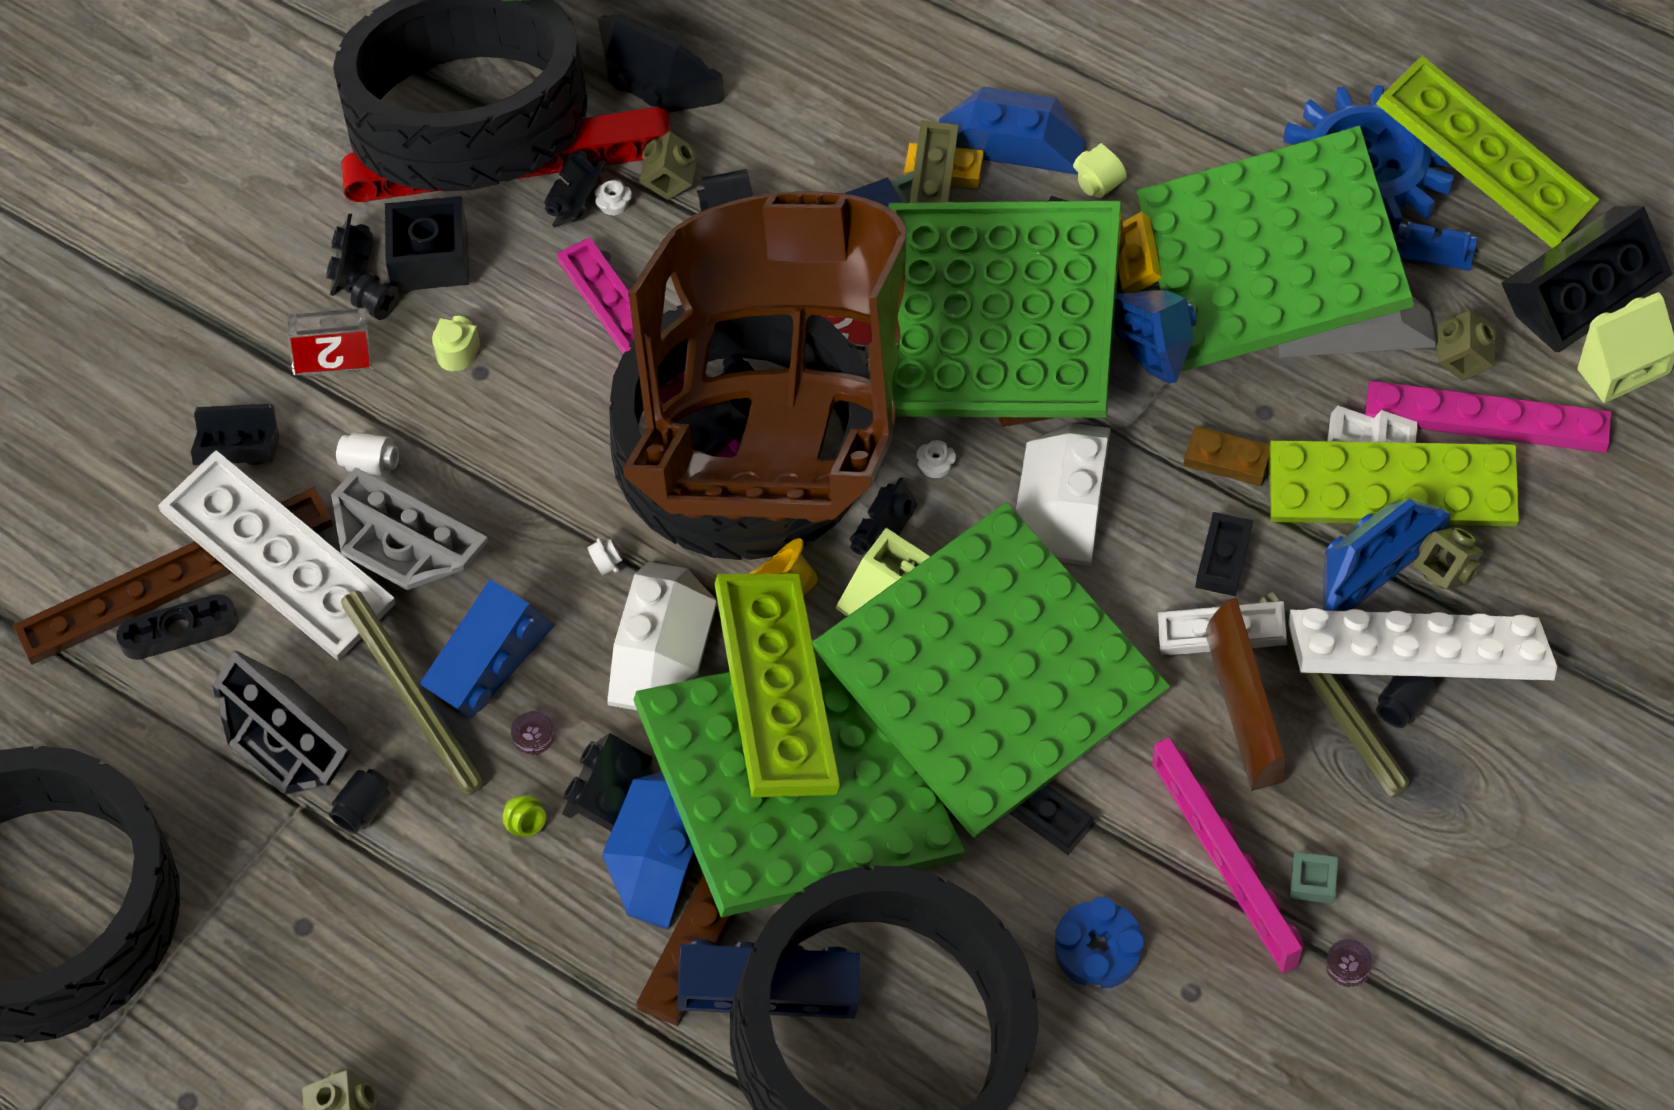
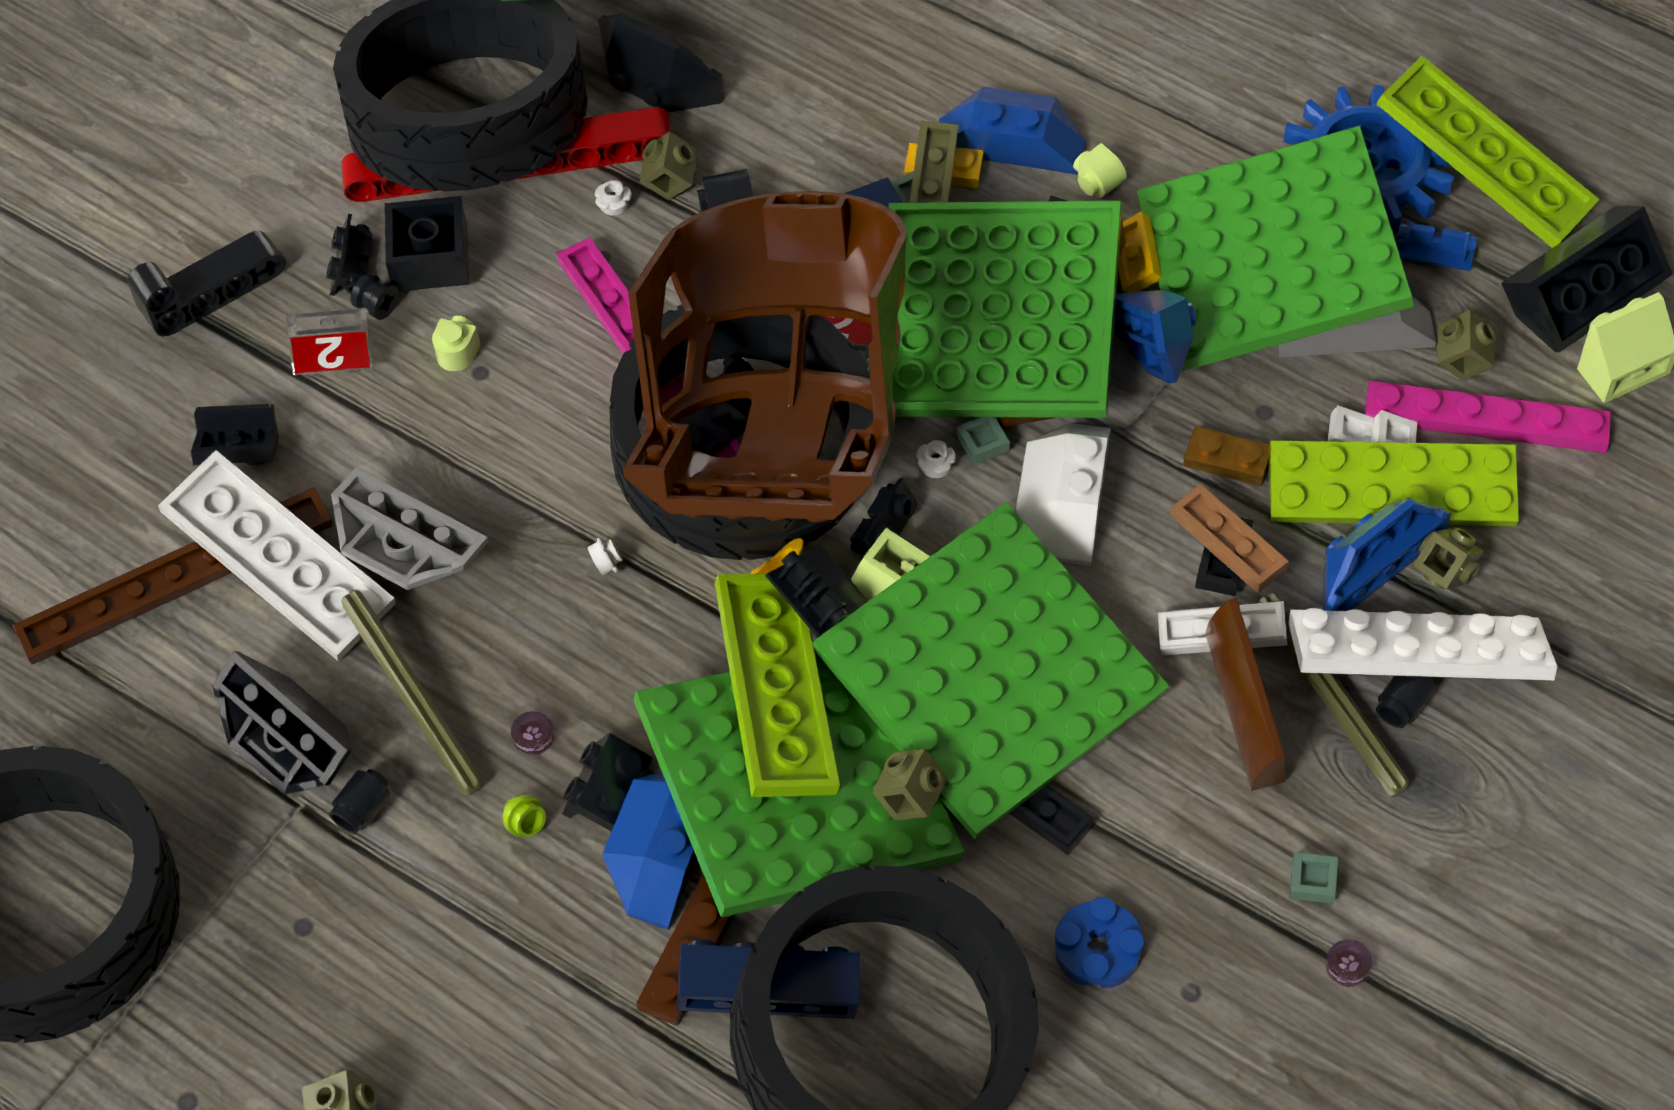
(163, 618): black beam -> none
(206, 284): none -> black beam
(368, 453): white brick -> none
(485, 649): blue wedge -> none
(568, 200): black hinge -> none
(660, 632): white wedge -> none
(816, 589): none -> black hinge
(909, 784): none -> olive brick
(982, 439): none -> sand green plate
(1229, 538): none -> medium nougat plate
(1235, 867): dark pink plate -> none

